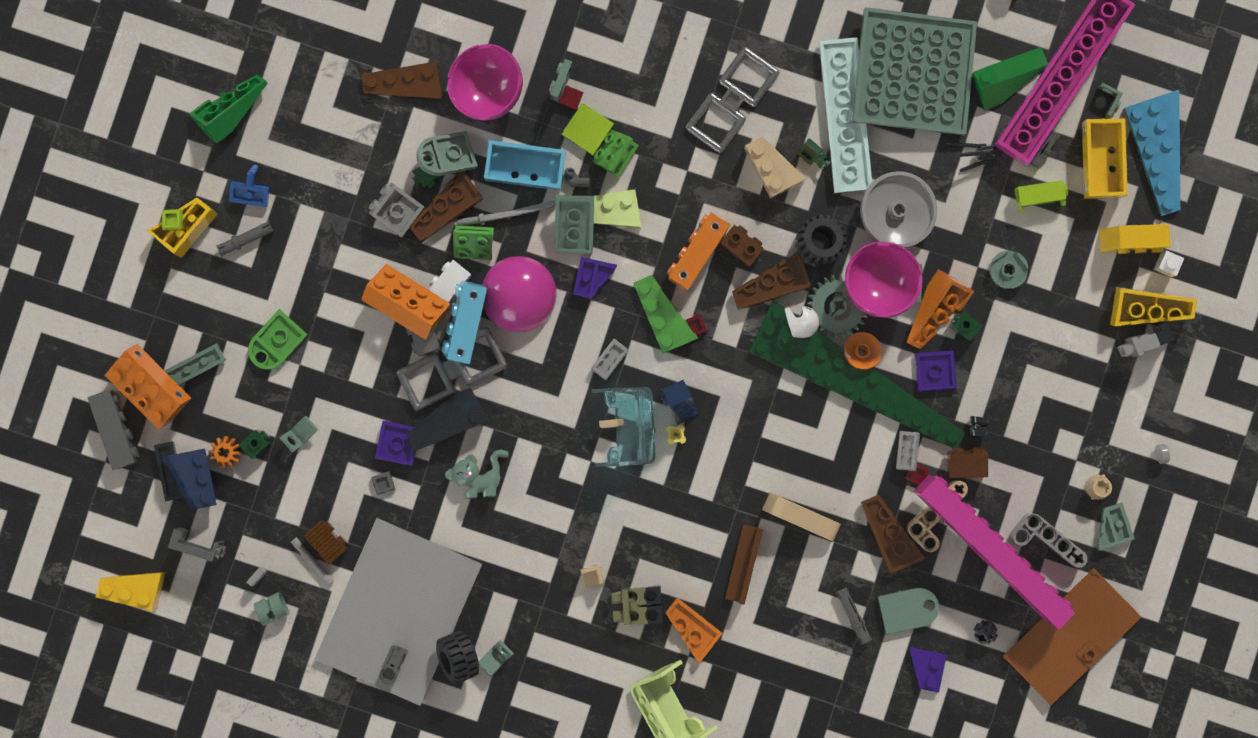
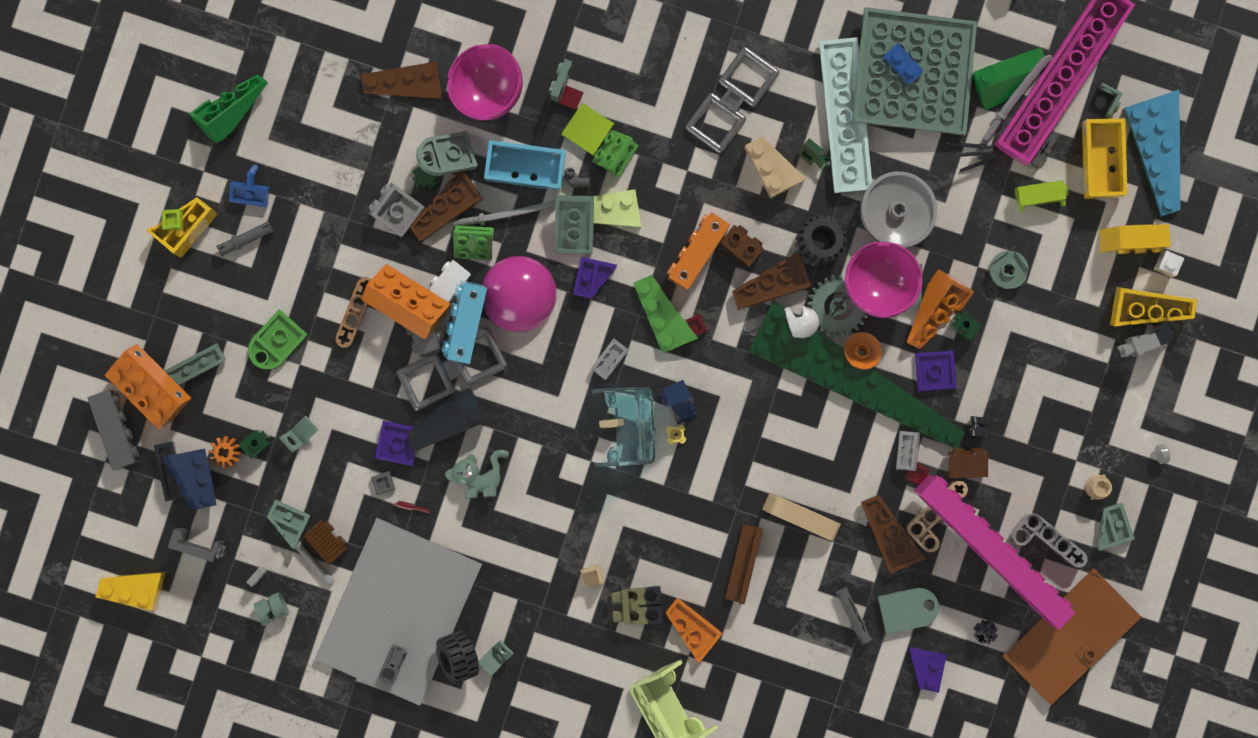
(288, 521): none -> sand green wing
(352, 311): none -> medium nougat beam
(410, 506): none -> dark red piece
(903, 64): none -> blue plate
(1015, 96): none -> light grey sword

